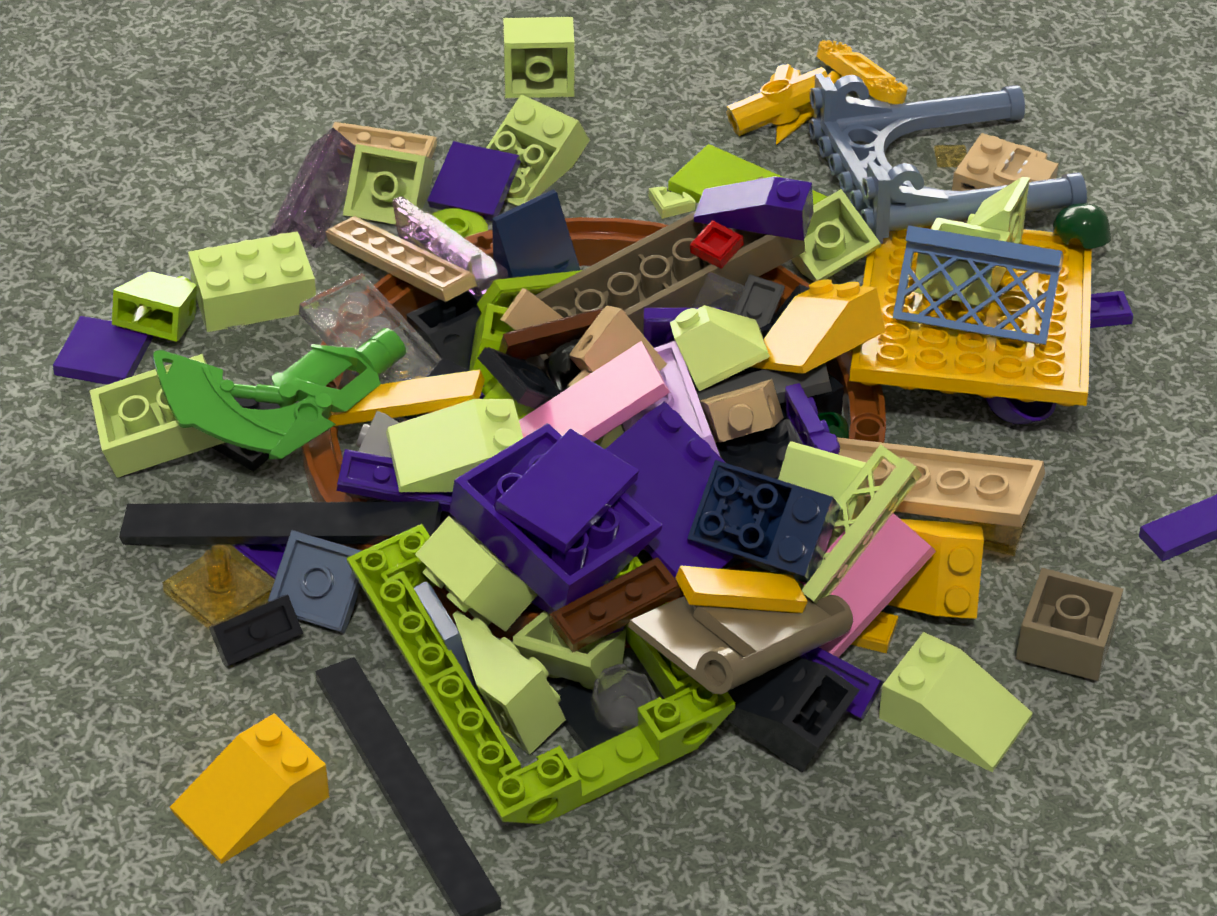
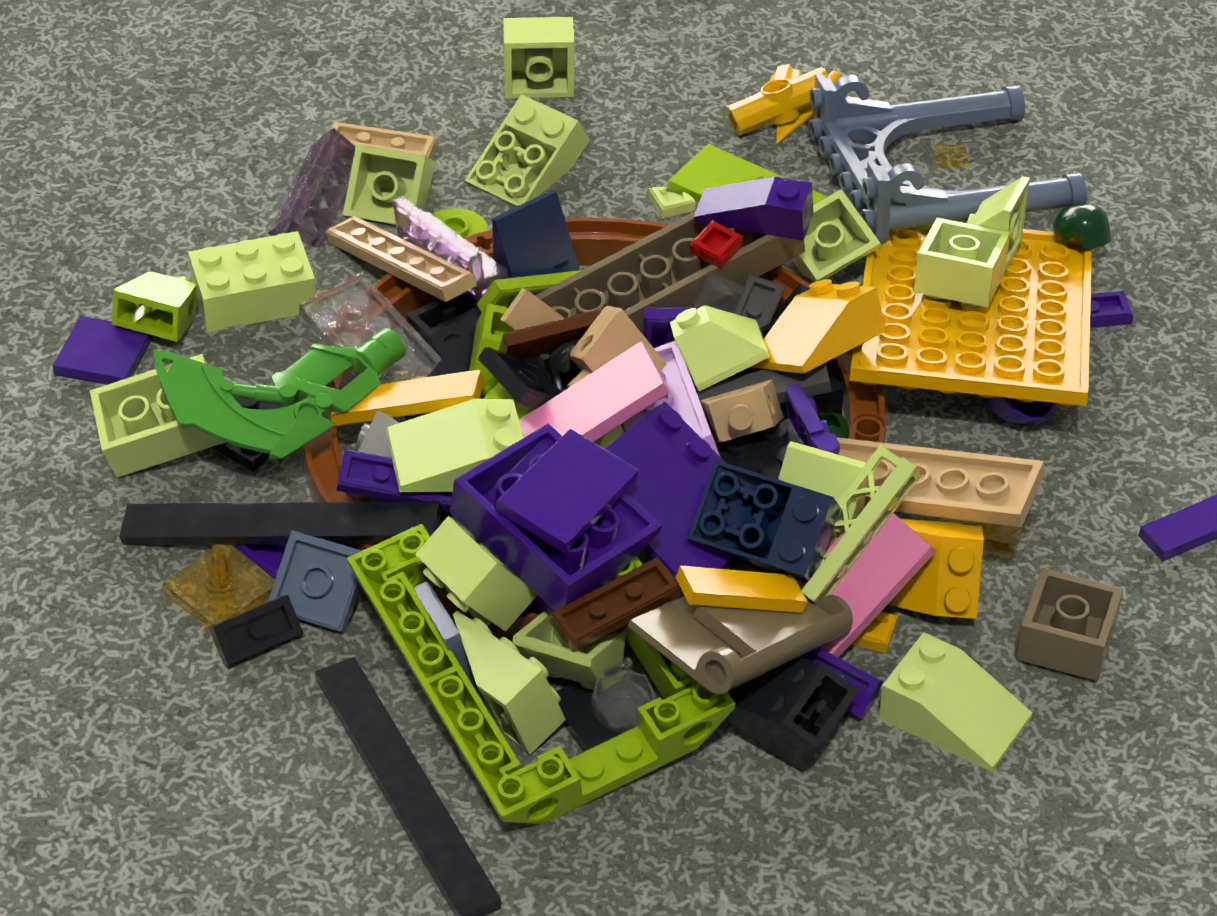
(252, 789): yellow slope -> none
(474, 180): dark purple tile -> none
(878, 81): yellow plate -> none
(981, 251): medium blue fence -> none
(1000, 163): tan piece -> none

